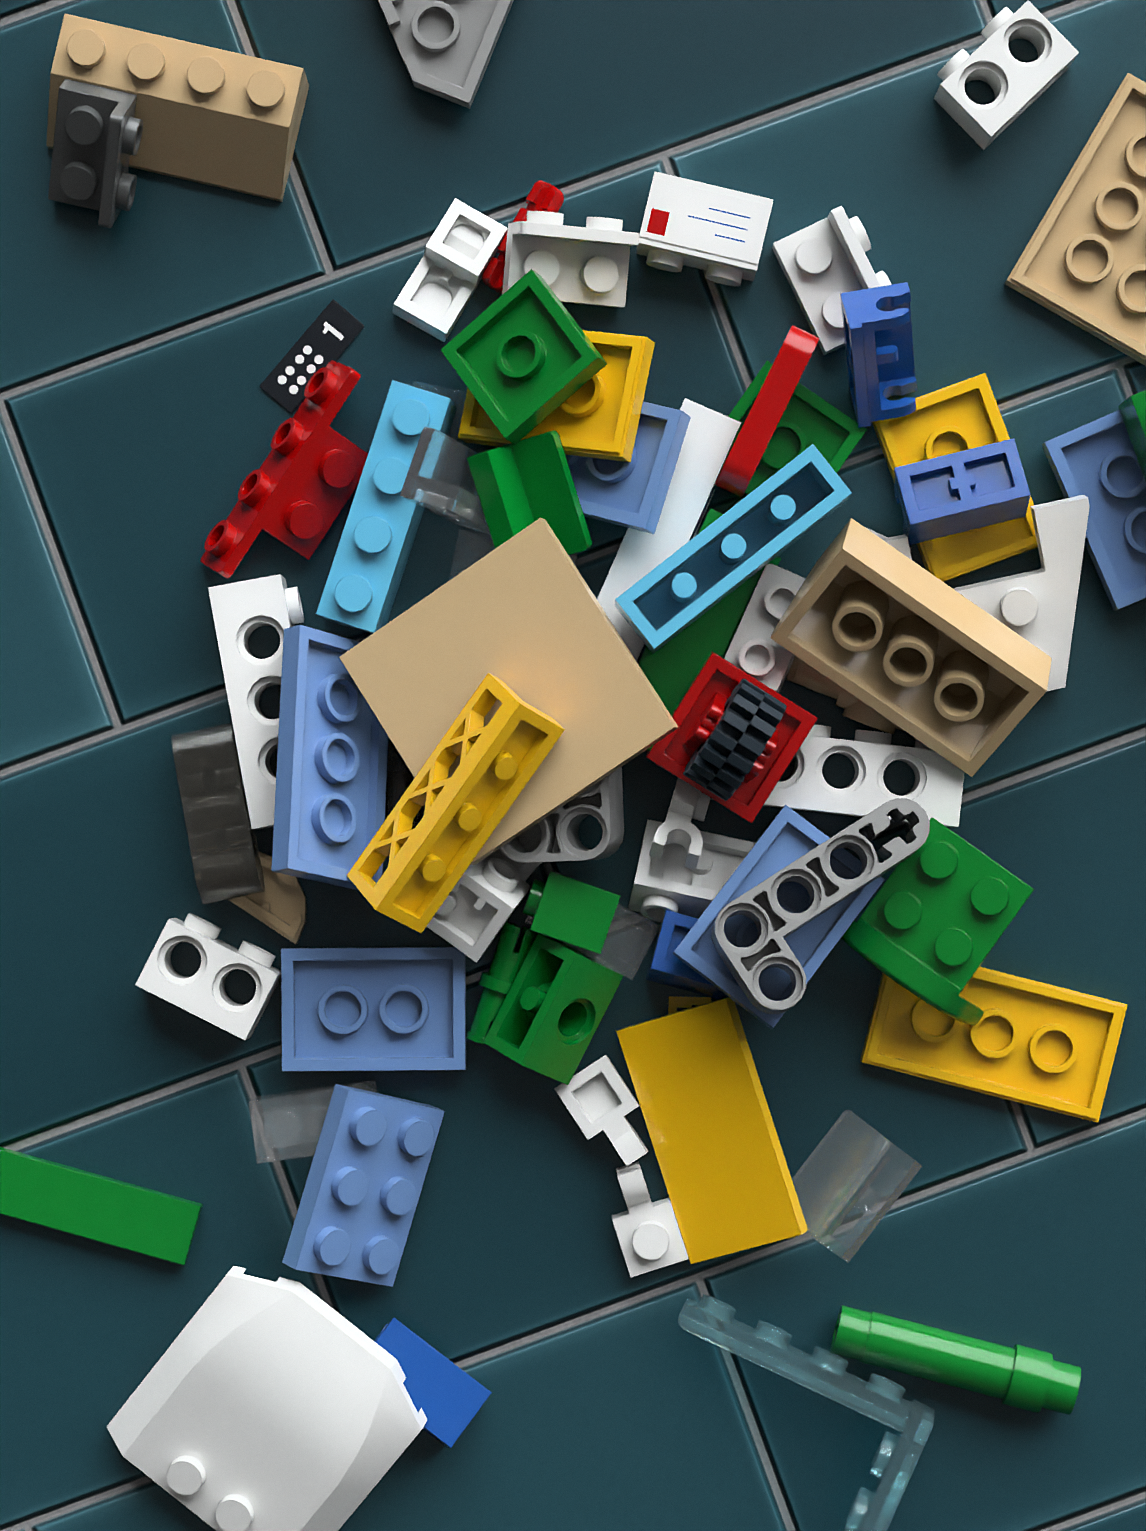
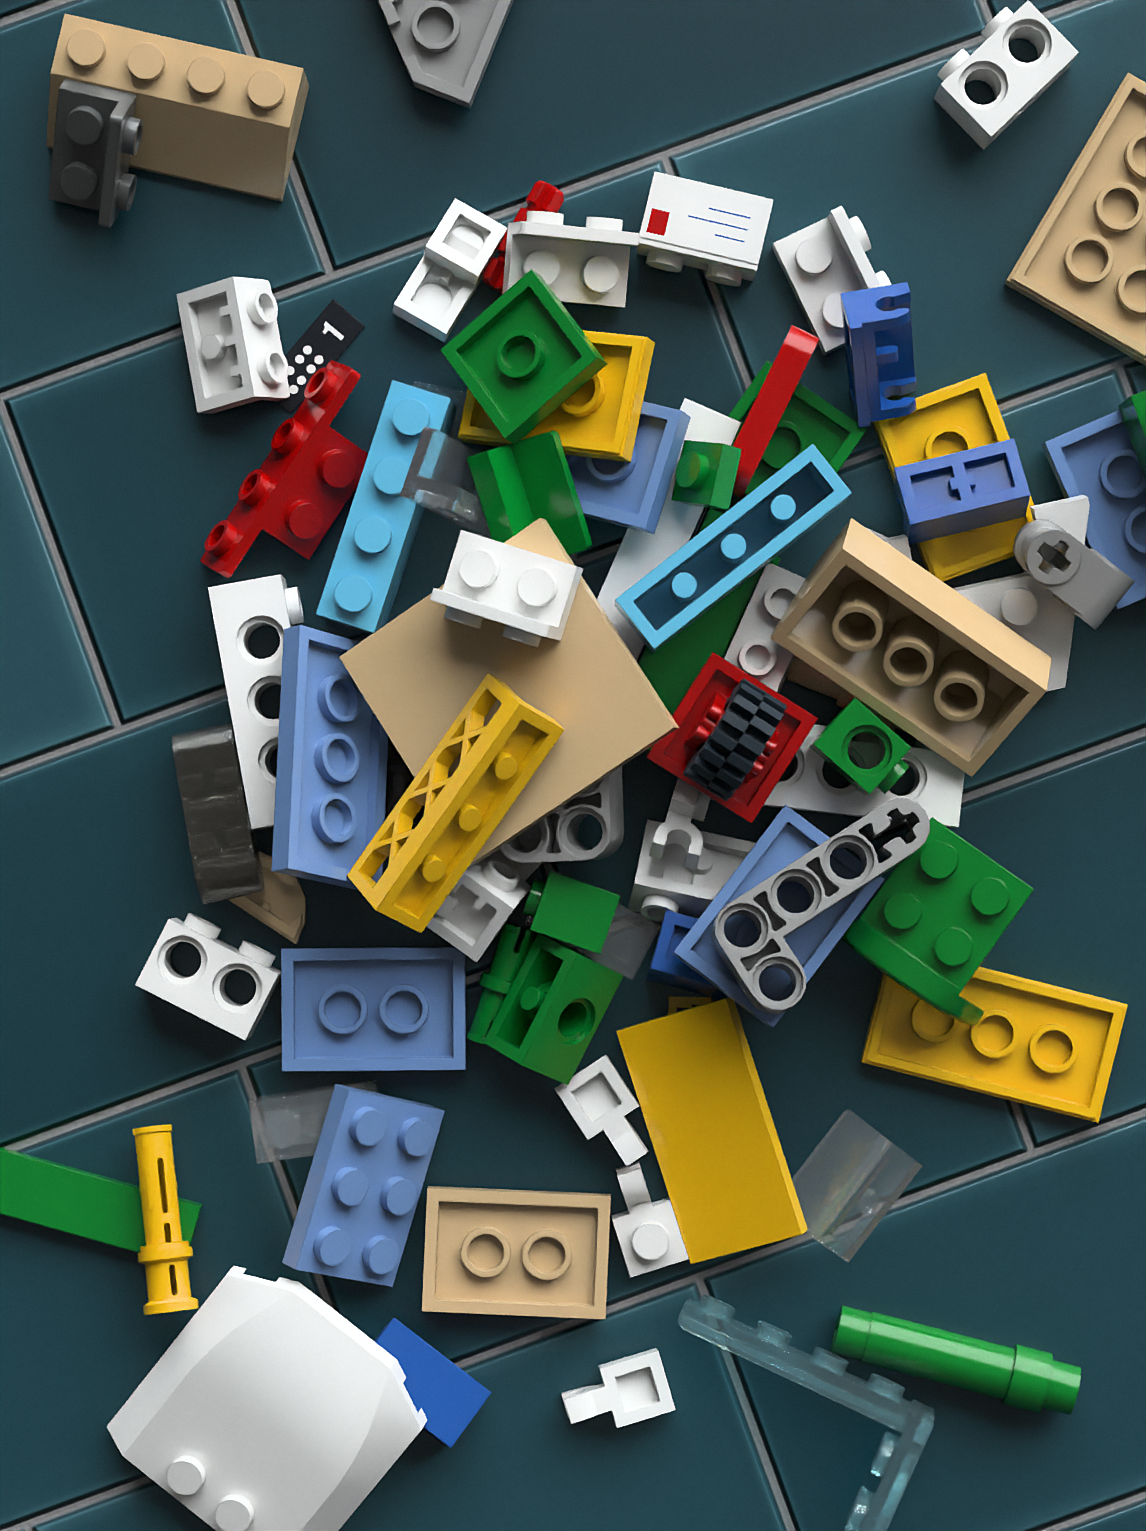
(164, 1252): none -> yellow pin
(233, 344): none -> white bracket
(509, 587): none -> white bracket
(516, 1252): none -> tan plate
(631, 1389): none -> white plate
(706, 474): none -> green plate
(834, 742): none -> green brick
(1075, 575): none -> light grey piece

